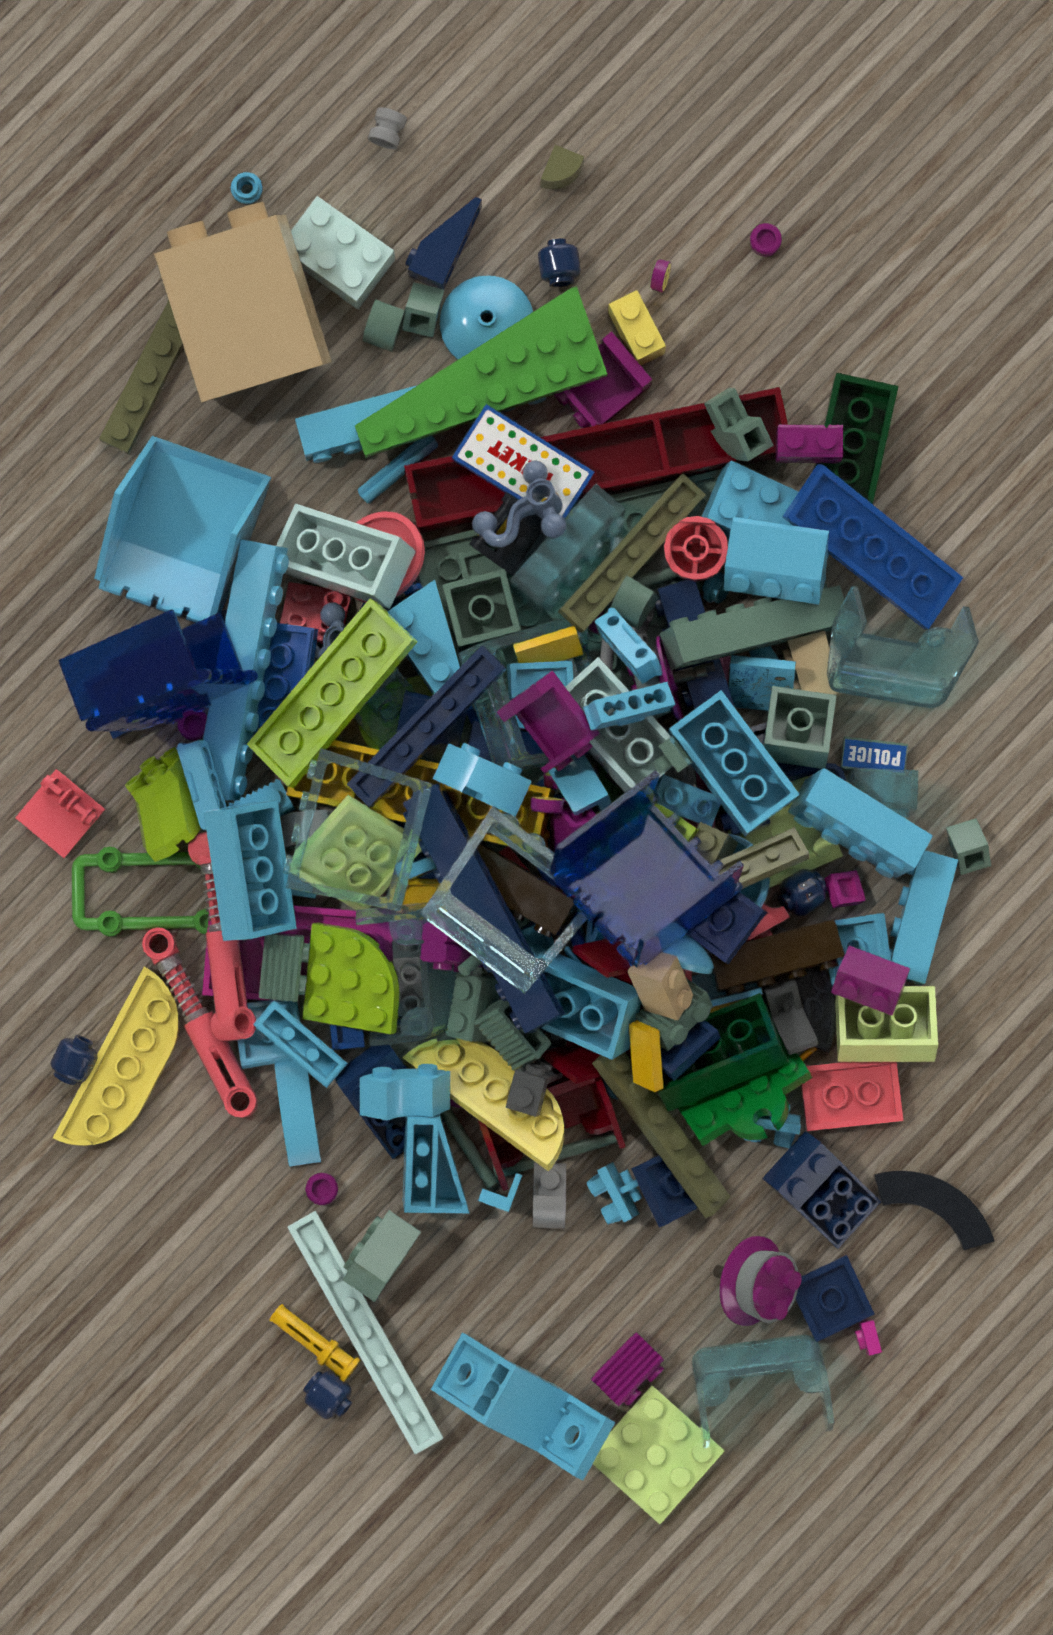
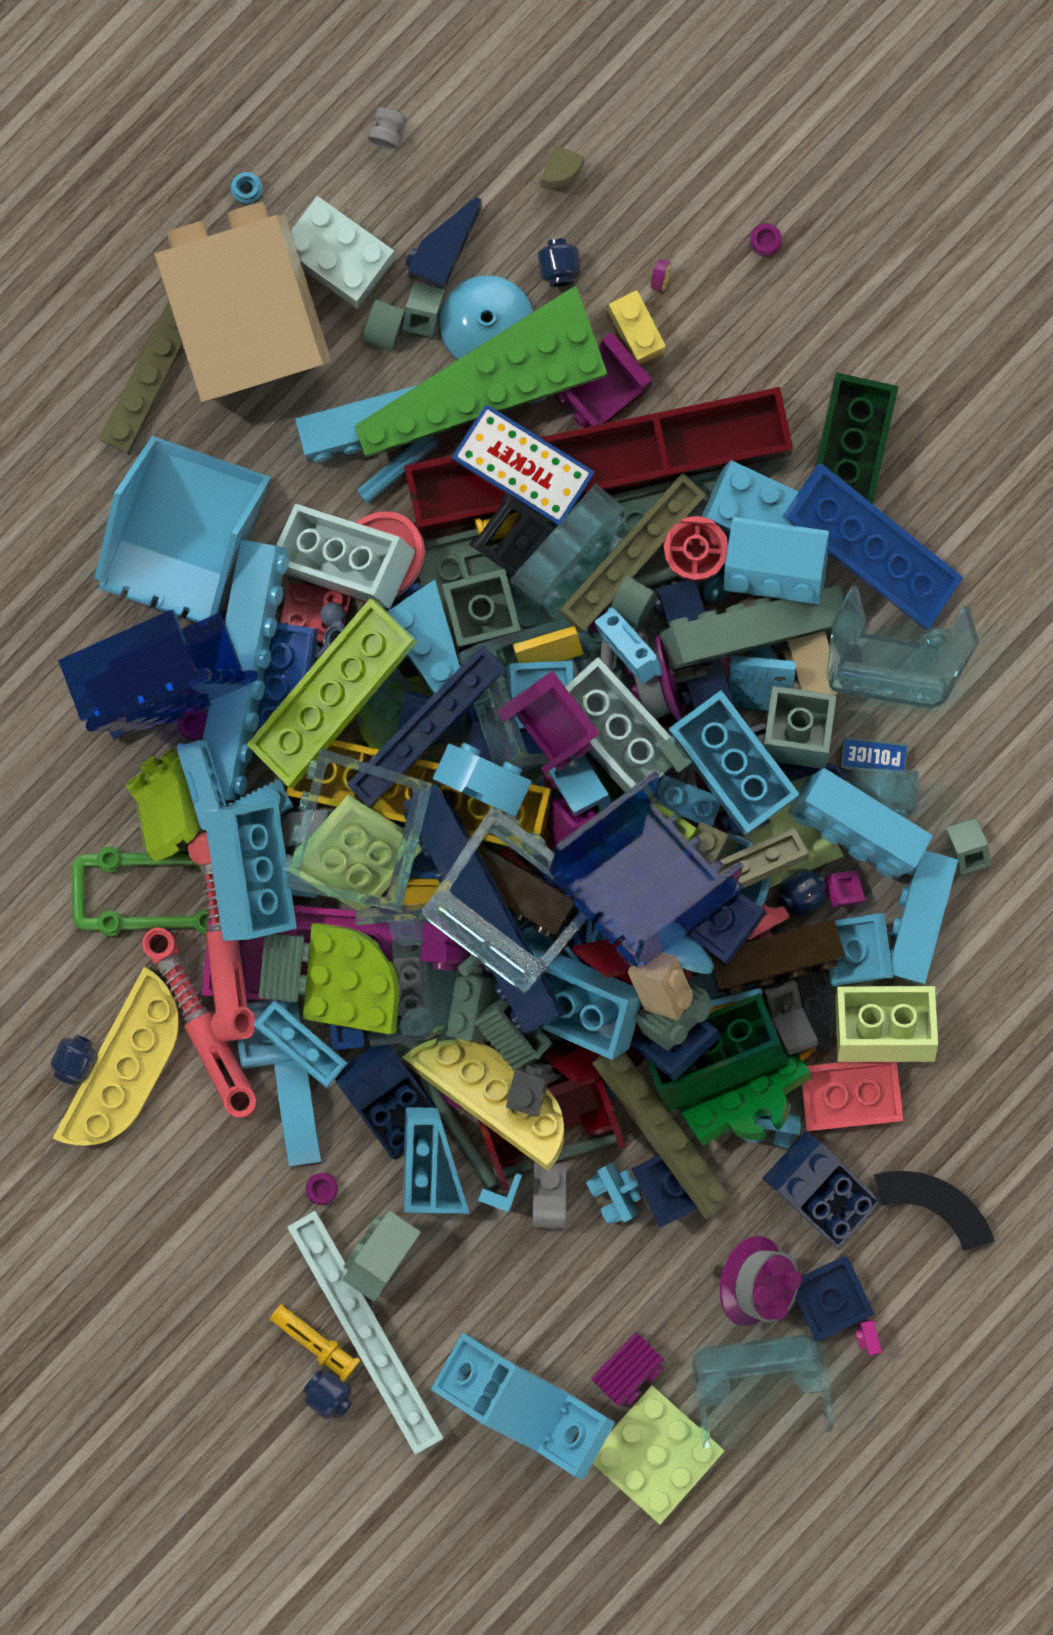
(60, 813): coral hinge -> none
(405, 1092): medium azure brick -> none
(422, 868): medium azure tile -> none
(547, 804): magenta tile -> none
(553, 523): sand blue piece -> none
(623, 712): medium azure piece -> none
(646, 1056): yellow tile -> none
(734, 430): sand green brick -> none
(809, 444): magenta brick -> none
(870, 980): magenta brick -> none

